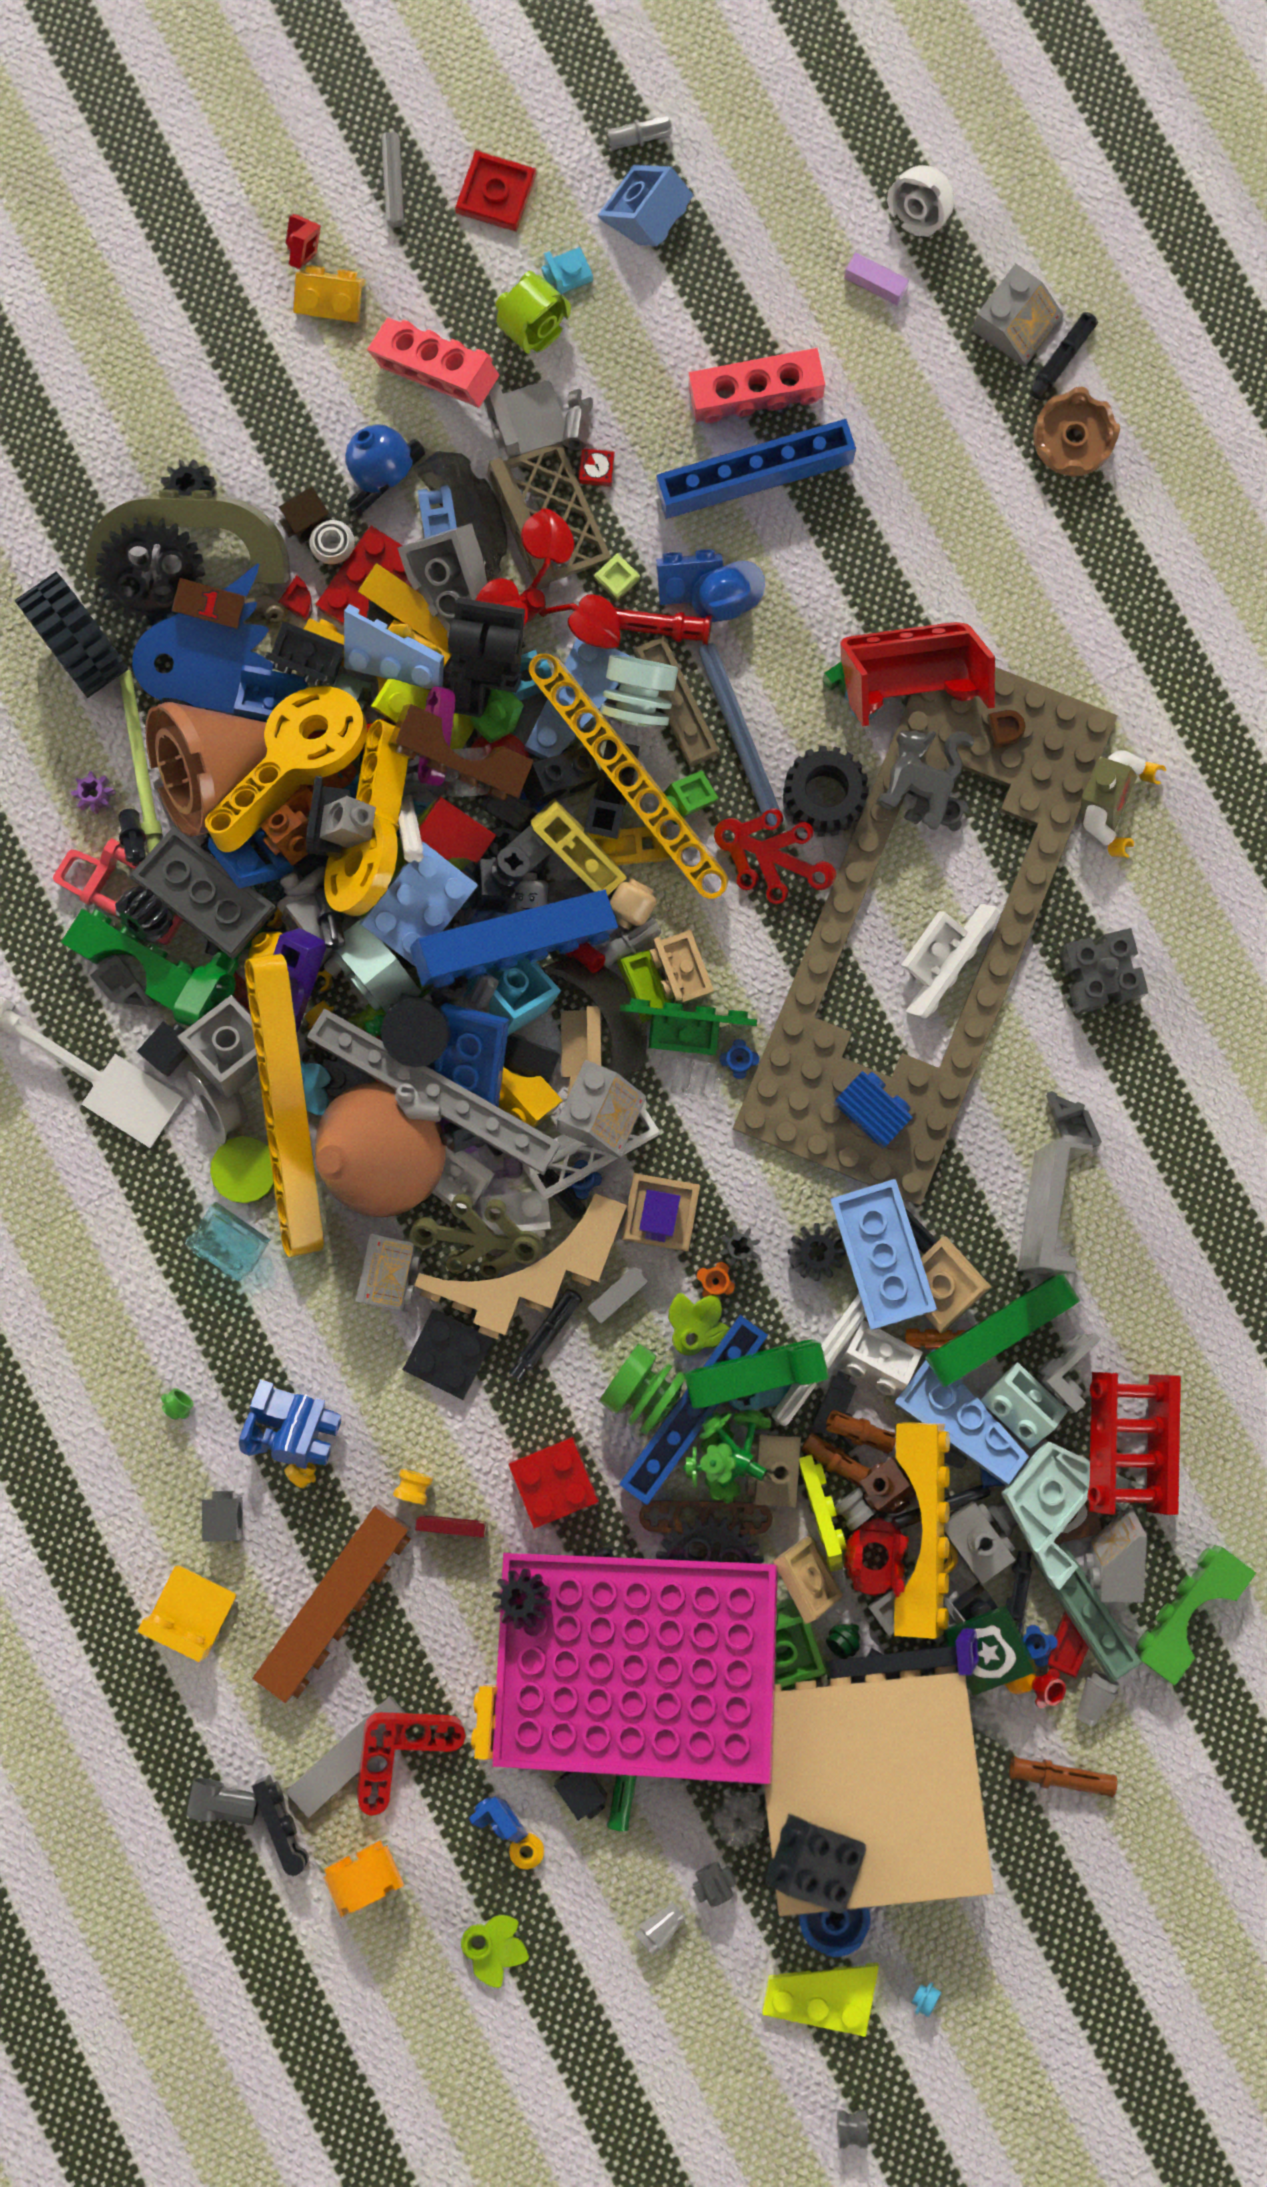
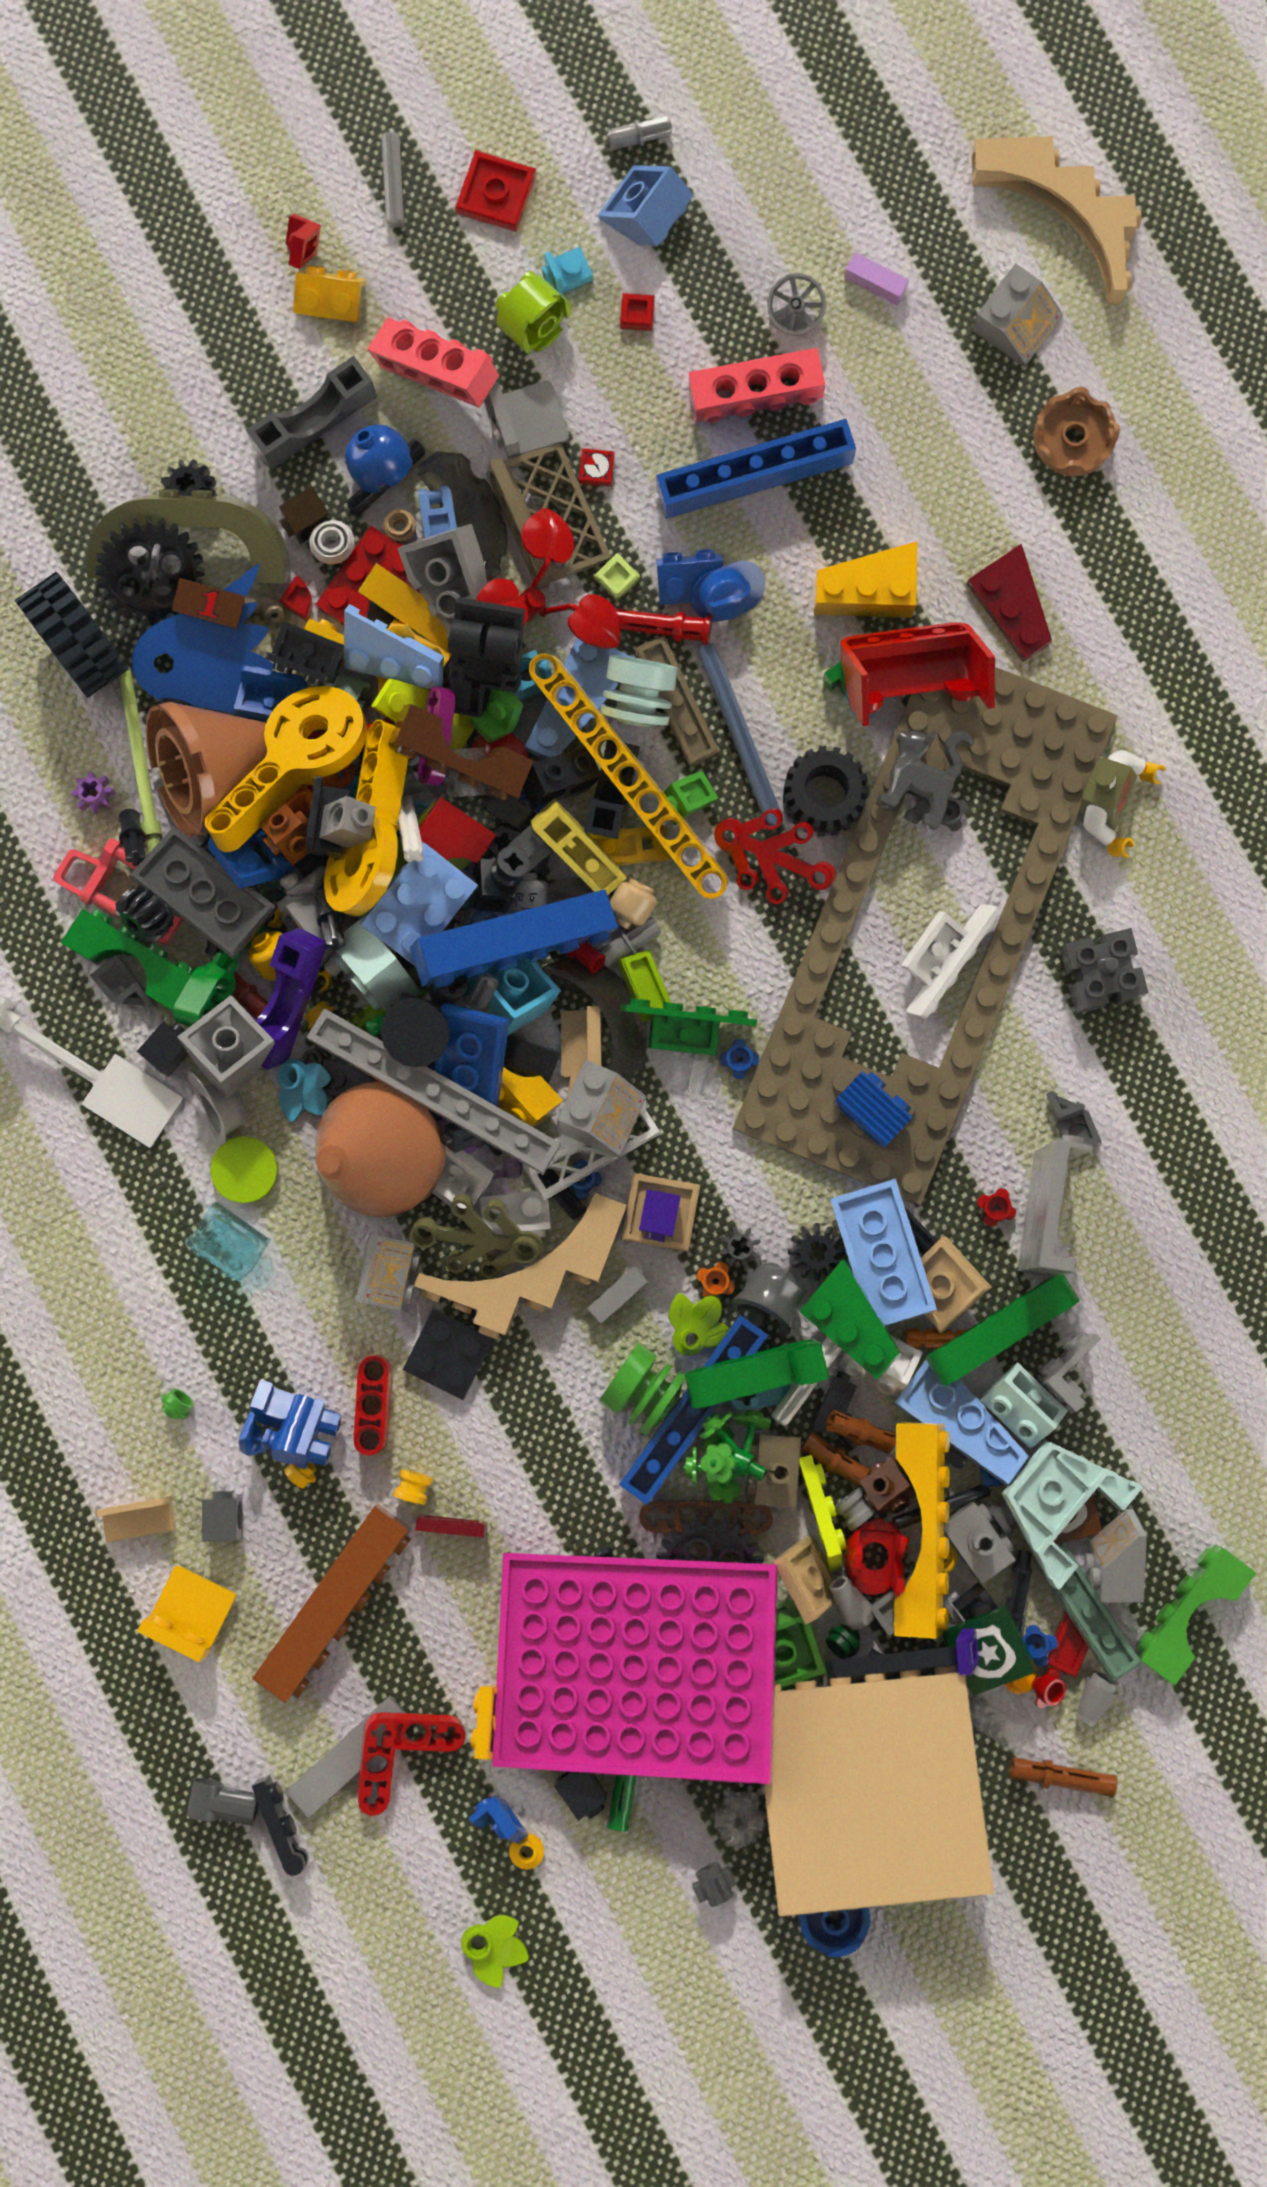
(137, 1518): none -> tan panel
(284, 1104): yellow beam -> none
(340, 396): none -> dark grey arch
(363, 1880): light orange brick -> none
(364, 1420): none -> red beam
(399, 516): none -> tan plate
(413, 1105): light grey arm -> none
(512, 1590): black gear -> none
(546, 1333): black piece -> none
(553, 1482): red brick -> none
(577, 420): flat silver bar -> none
(637, 312): none -> red tile
(660, 1928): light grey cone -> none
(682, 968): tan bracket -> none
(768, 1292): none -> dark grey helmet
(796, 304): none -> light grey wheel
(815, 1864): black bracket -> none
(824, 1999): neon yellow wing -> none
(850, 1321): none -> green wing
(851, 1604): none -> light grey cone
(852, 2129): dark grey wheel -> none
(870, 585): none -> yellow wedge
(921, 200): white cylinder -> none
(926, 1999): medium azure plate -> none
(992, 1216): none -> red plate
(1006, 727): reddish brown tile -> none
(1013, 602): none -> dark red wing
(1033, 169): none -> tan arch
(1063, 354): black piece -> none
(1162, 1443): red fence -> none

